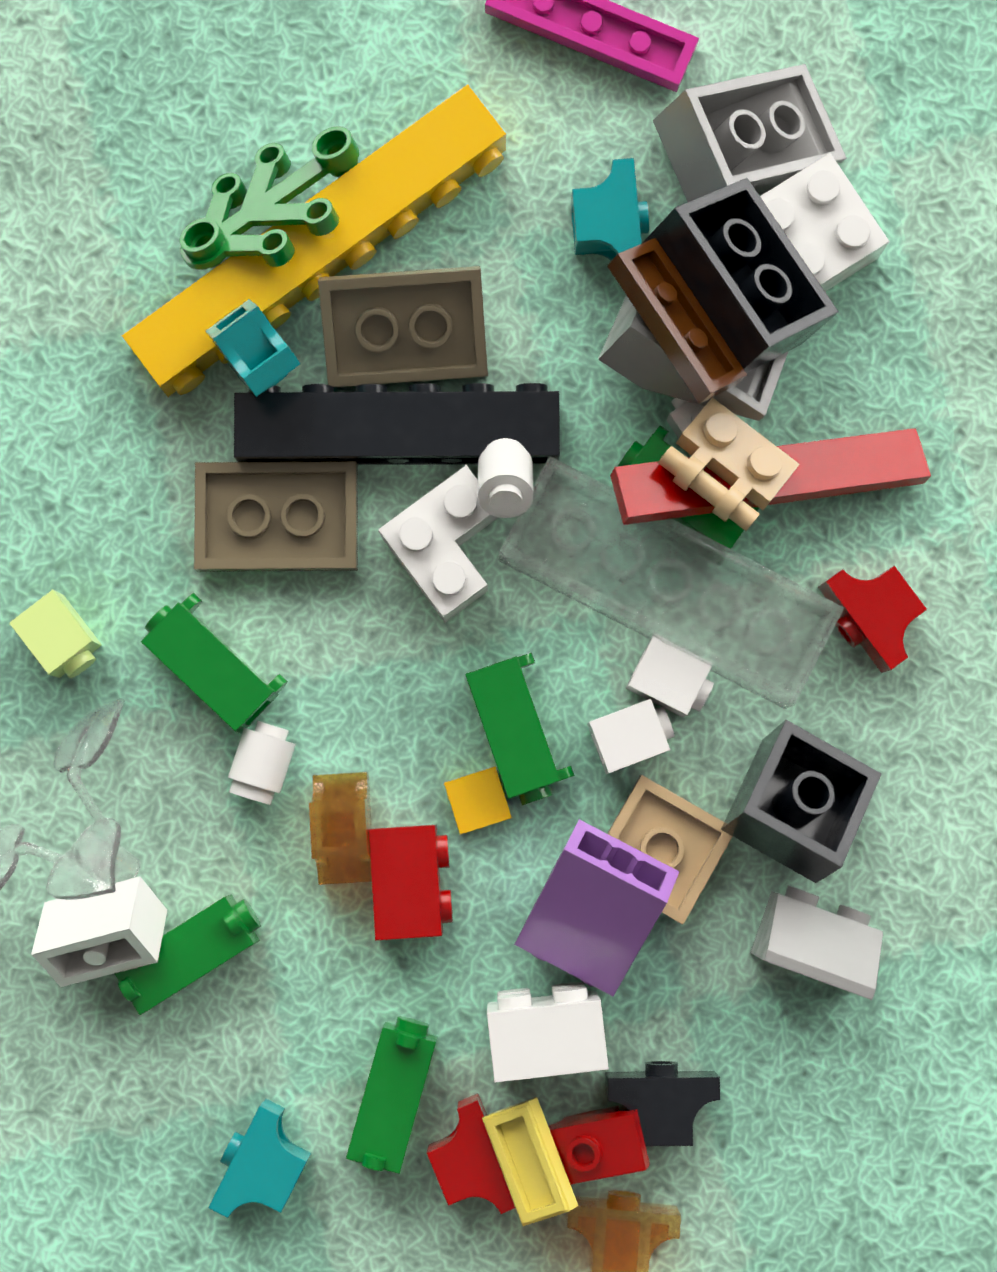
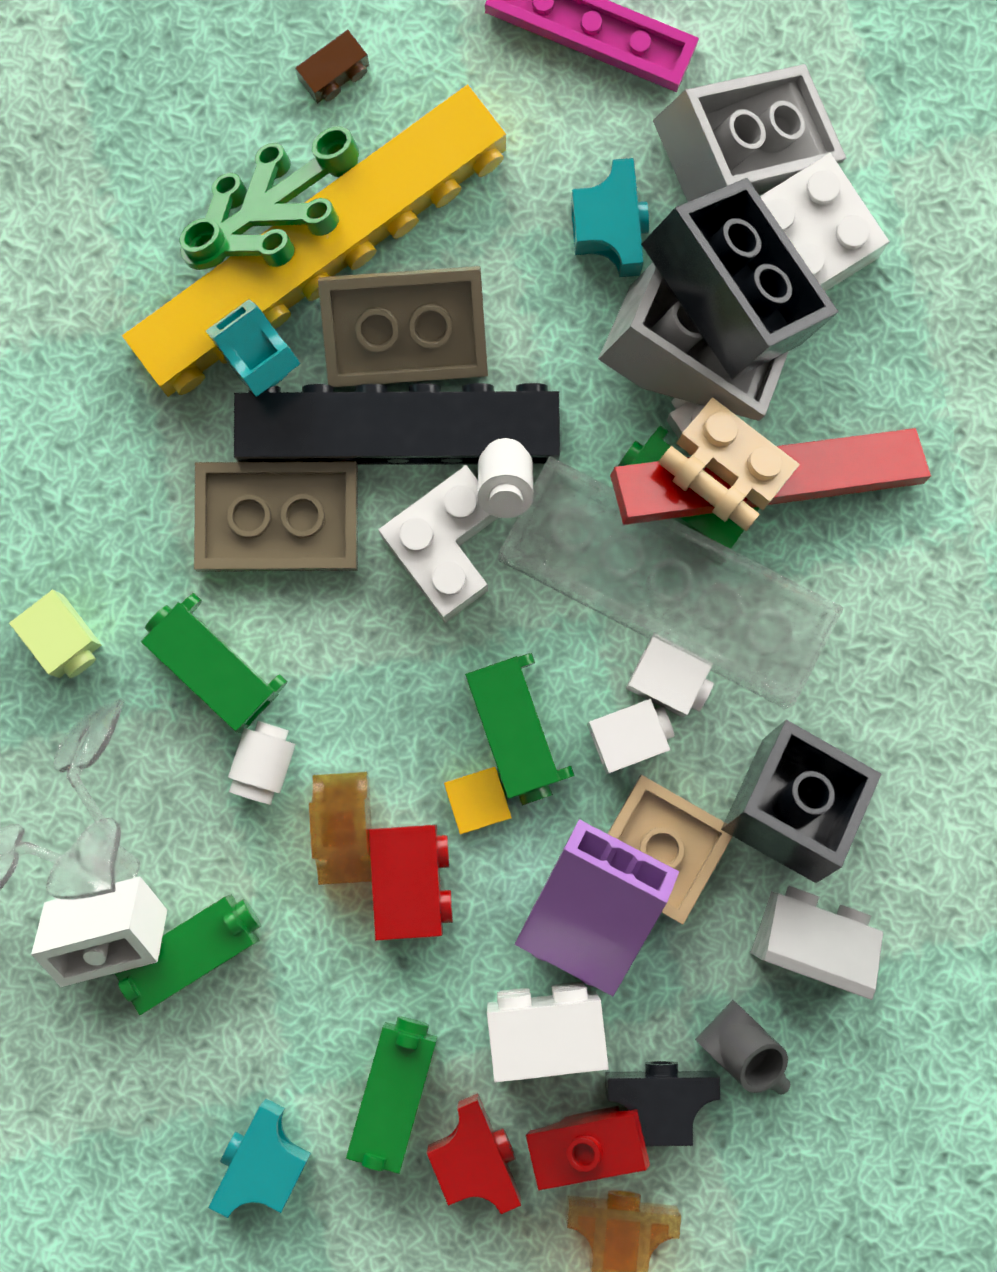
(332, 67): none -> reddish brown piece
(530, 1162): light yellow tile -> none
(677, 320): reddish brown plate -> none
(746, 1051): none -> dark grey piece
(875, 613): red brick -> none

